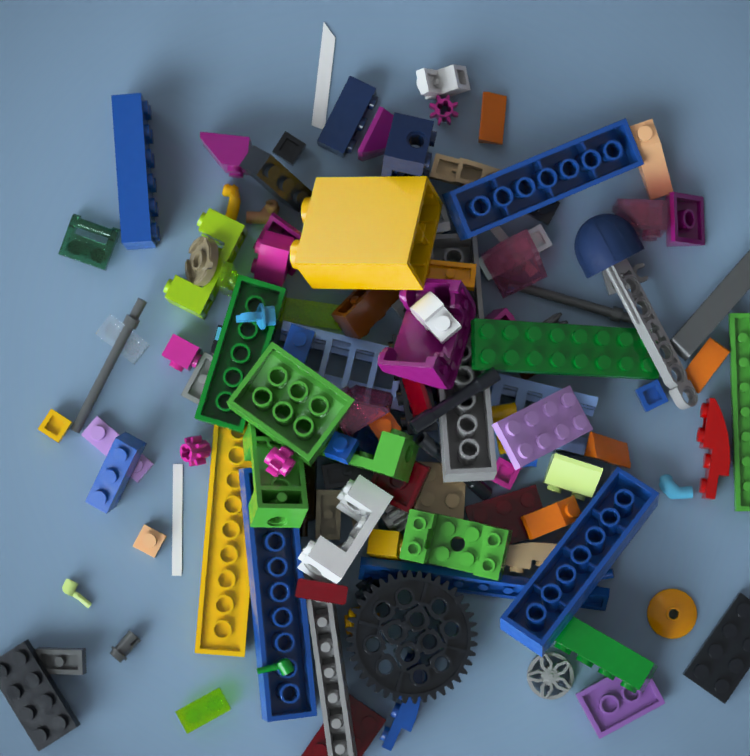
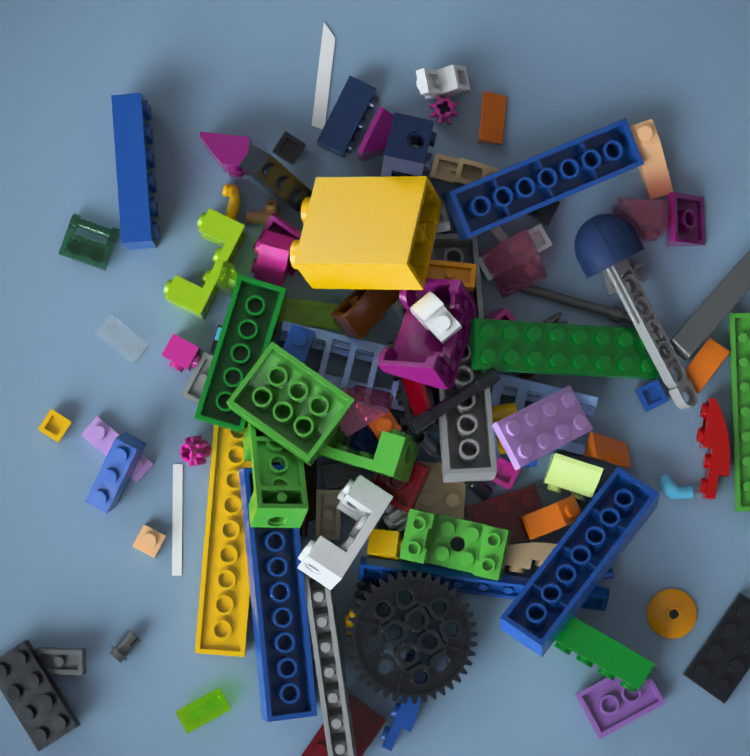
(69, 588): yellowish green hand -> none
(130, 322): dark grey bar -> none
(202, 261): dark tan tile -> none
(263, 316): dark azure piece -> none
(279, 461): dark pink gear -> none
(284, 665): green hand -> none
(321, 591): dark red slope -> none
(341, 447): blue plate -> none
(550, 676): light grey wheel -> none

